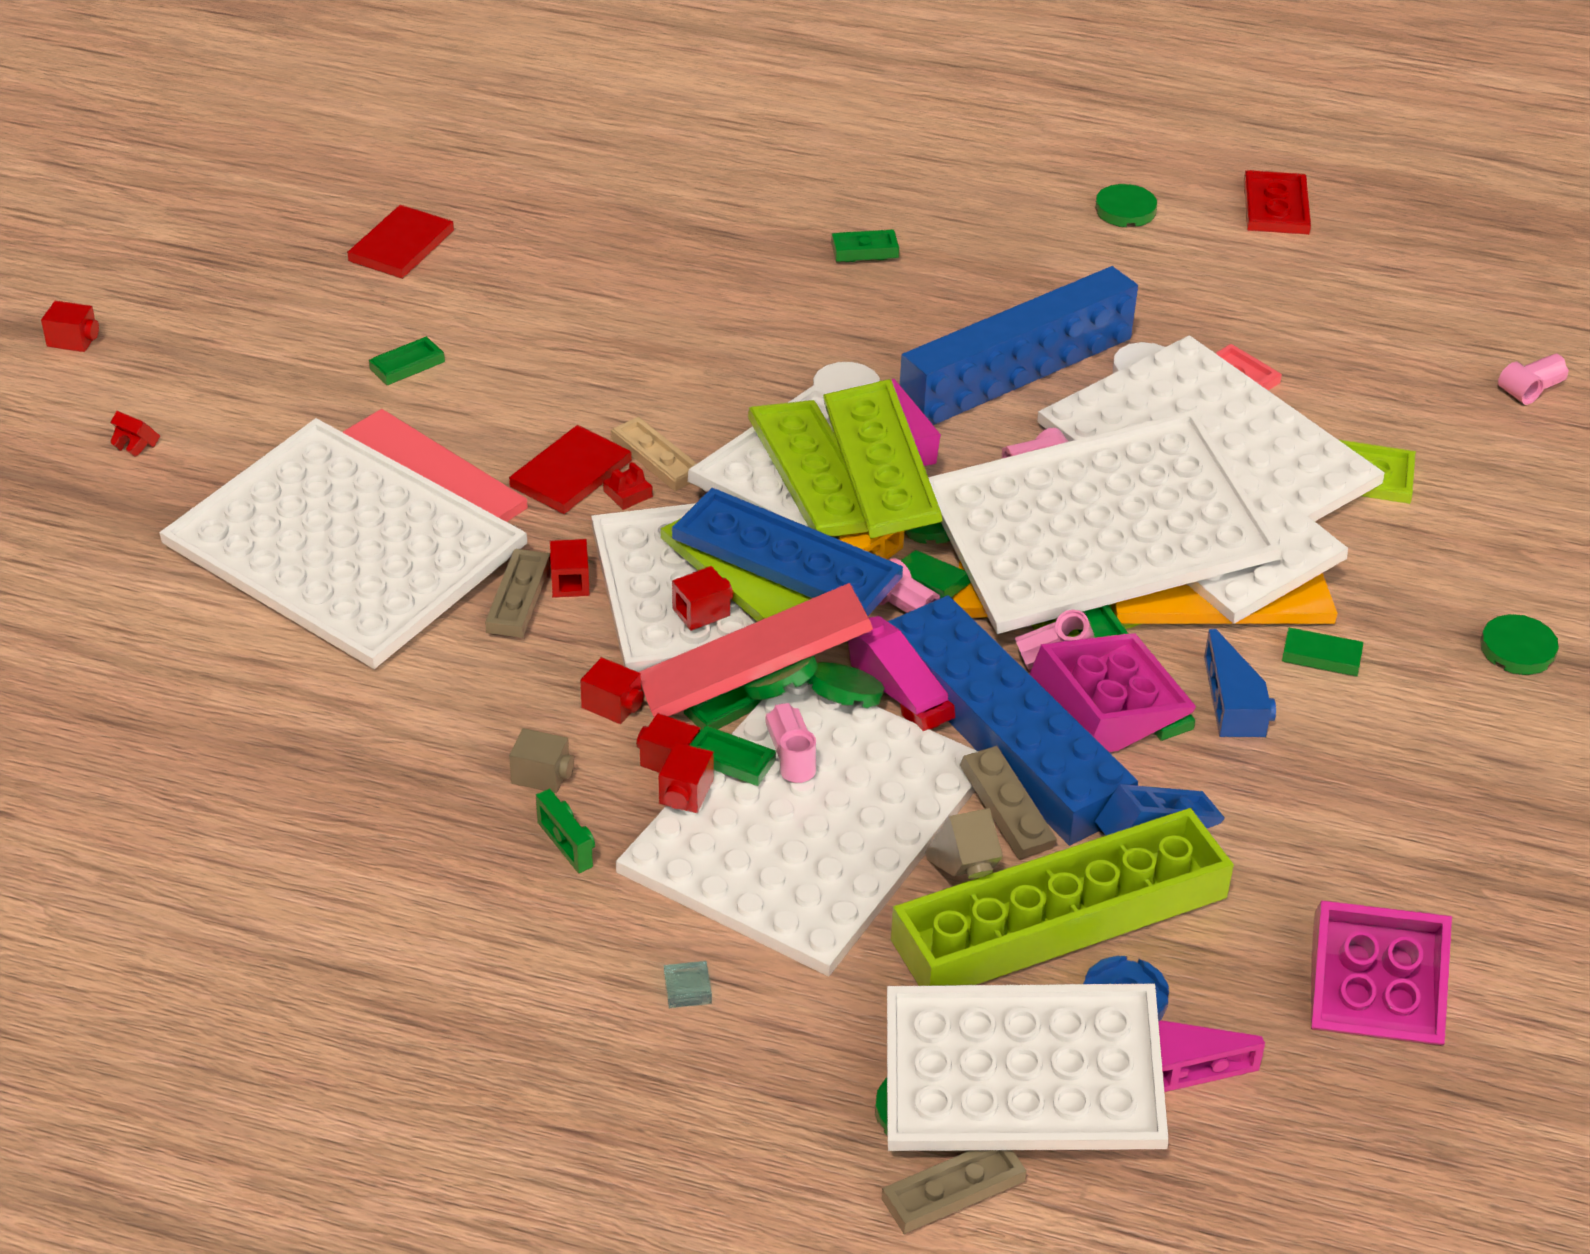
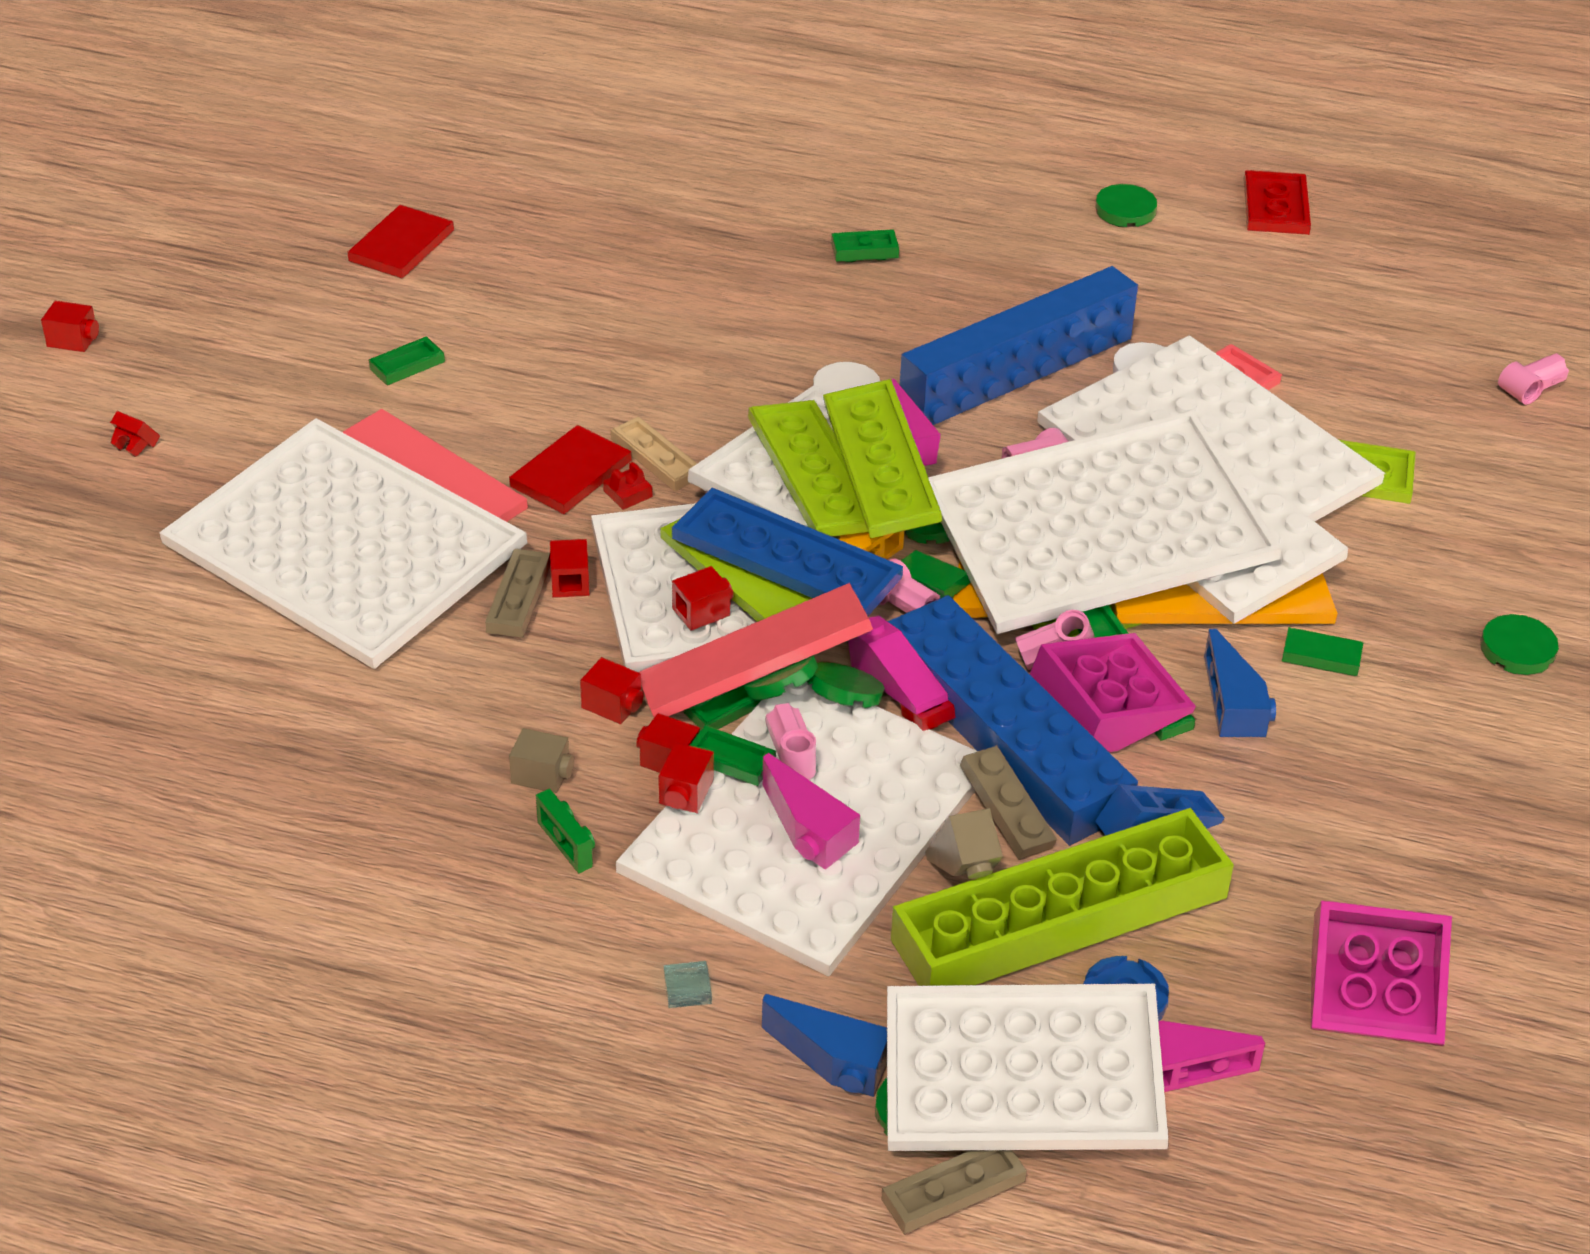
(813, 818): none -> dark pink slope
(835, 1046): none -> blue slope

